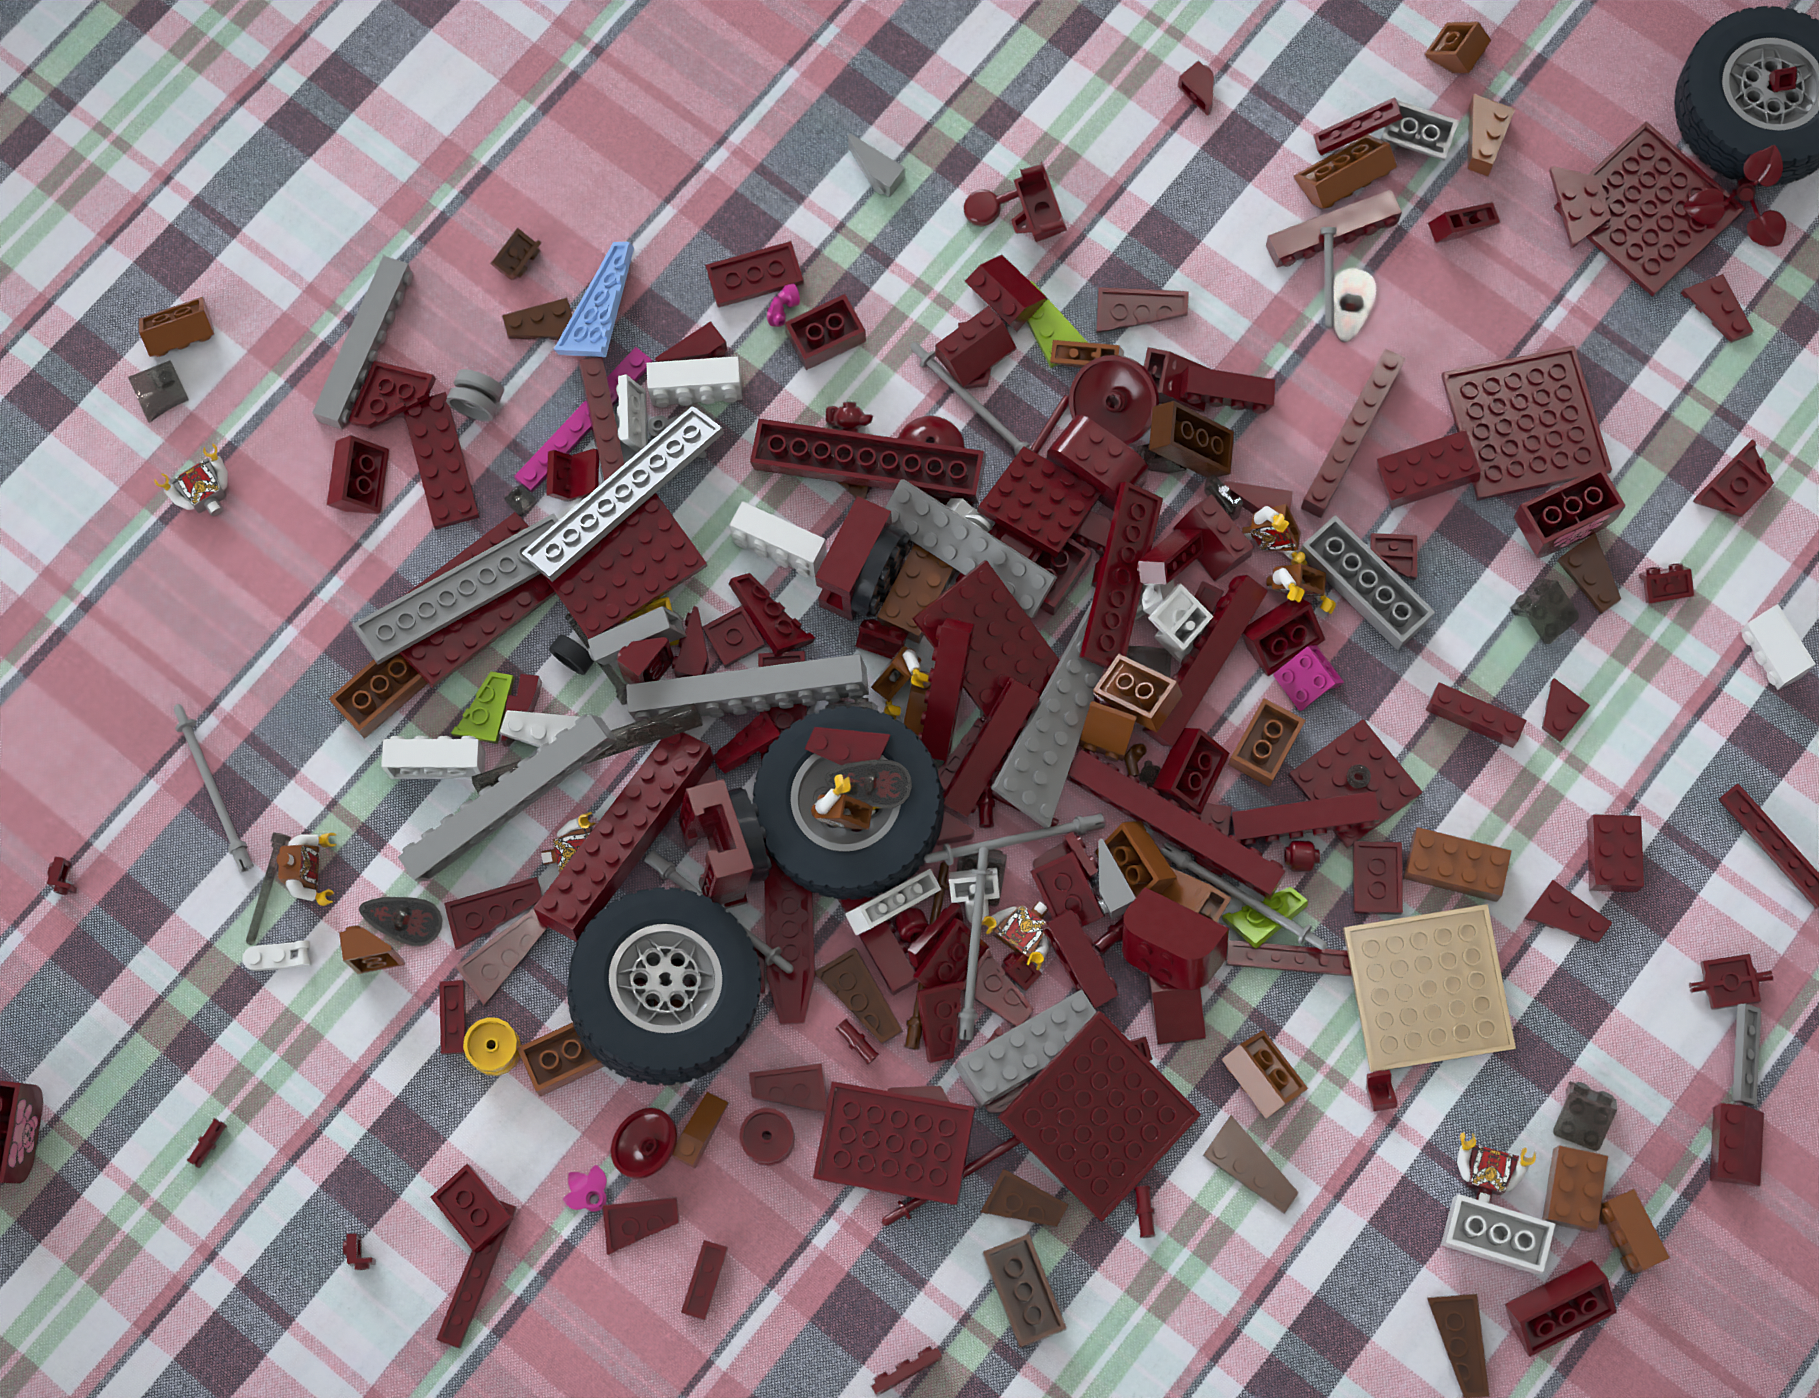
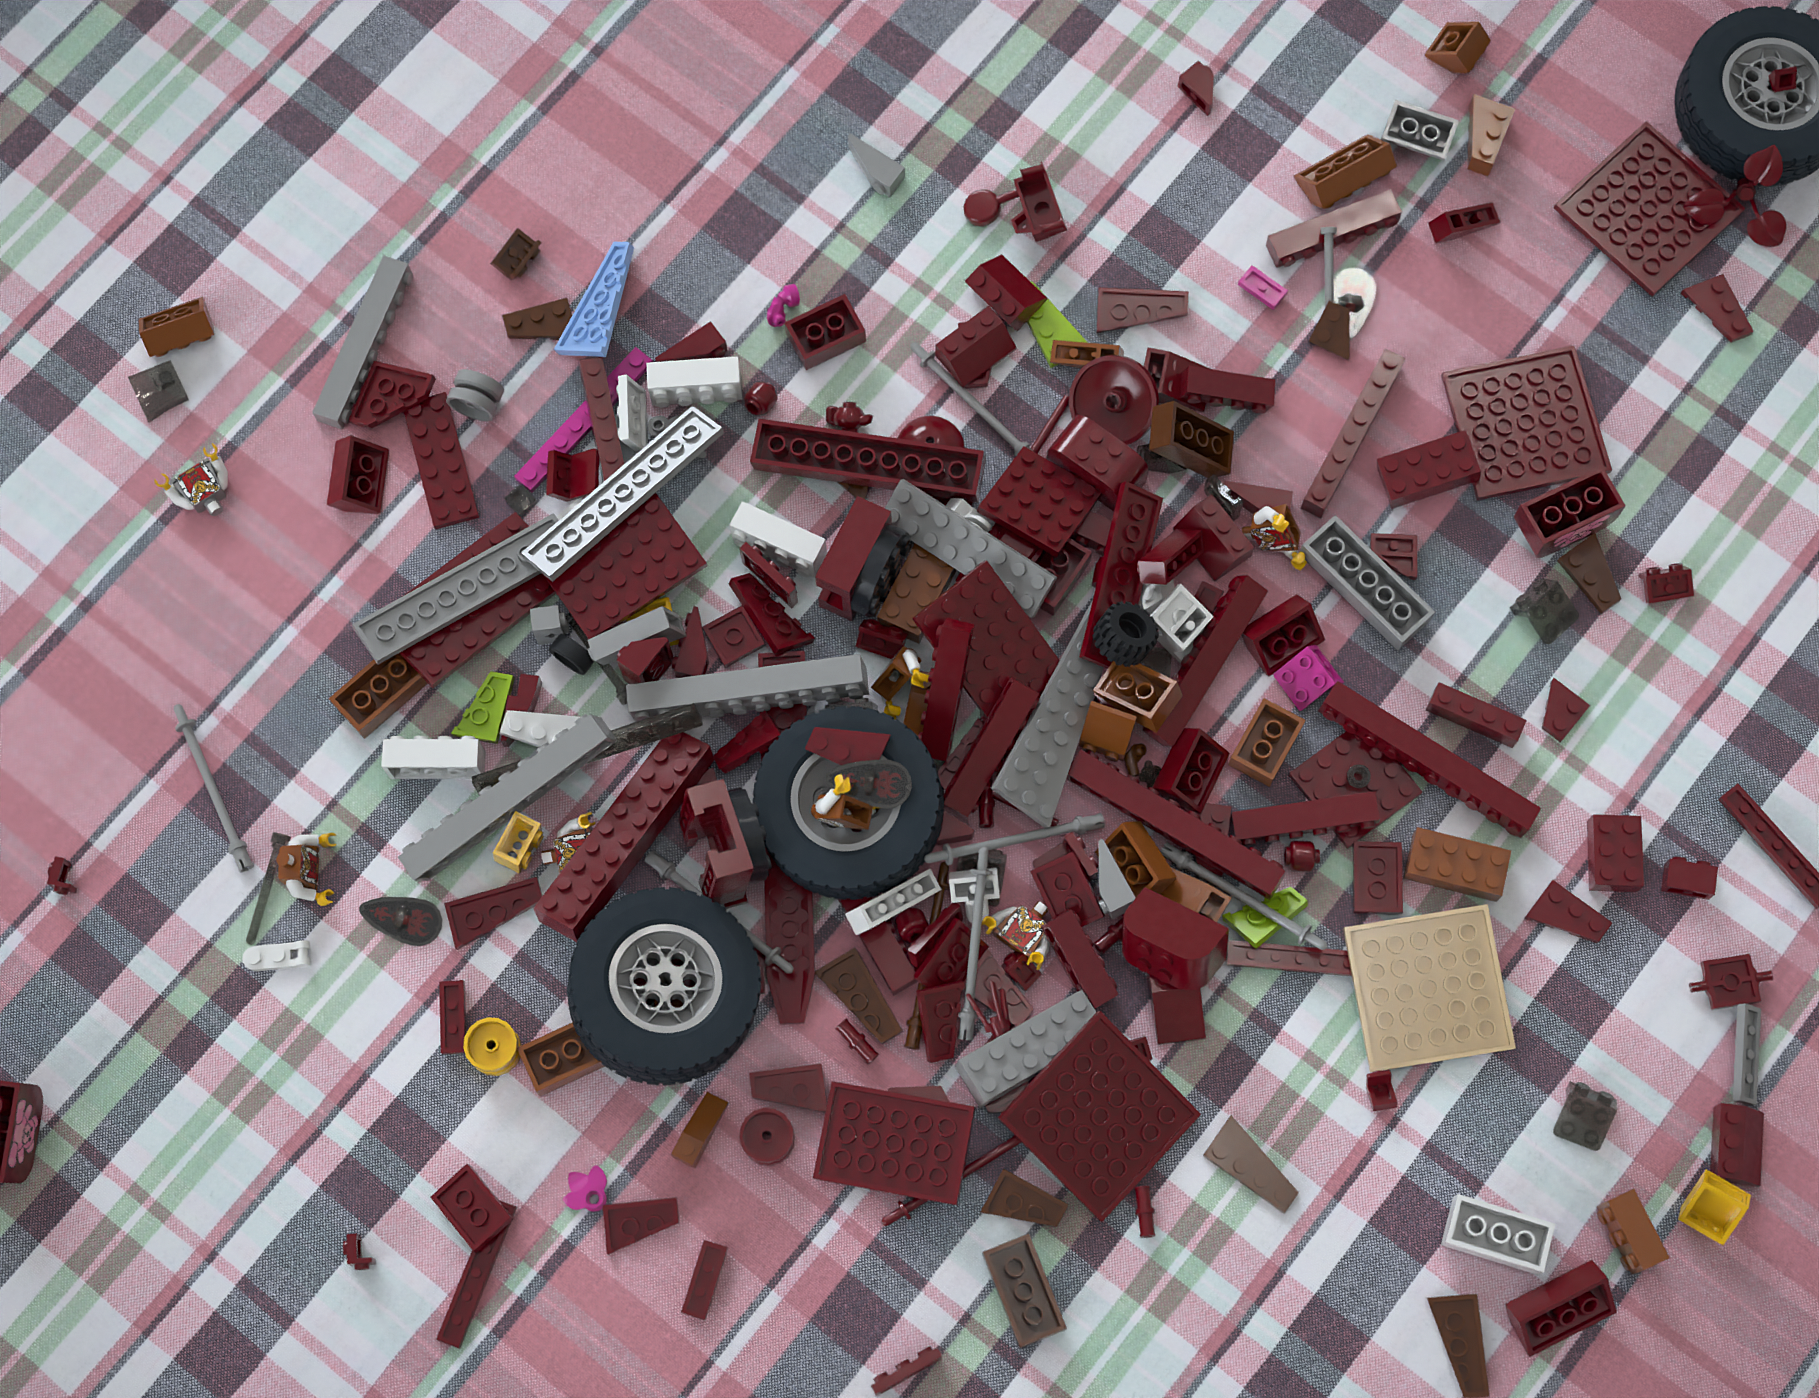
(207, 1143): dark red pin -> none
(367, 952): dark orange slope -> none
(496, 960): wing -> none
(510, 836): none -> yellow piece
(548, 624): none -> light grey brick
(637, 1136): dark red dish -> none
(754, 274): dark red plate -> none
(760, 398): none -> dark red head
(768, 573): none -> dark red plate
(999, 1024): none -> dark red plant
(1125, 634): none -> black tyre
(1262, 287): none -> dark pink plate
(1264, 1074): dark orange slope -> none
(1301, 581): torso -> none
(1333, 330): none -> reddish brown wing
(1358, 126): dark red plate -> none
(1429, 760): none -> dark red brick
(1490, 1169): torso -> none
(1575, 1188): dark orange brick -> none
(1580, 202): wing -> none
(1689, 878): none -> dark red brick
(1714, 1207): none -> yellow piece
(1738, 483): dark red wing -> none
(1777, 647): white slope -> none

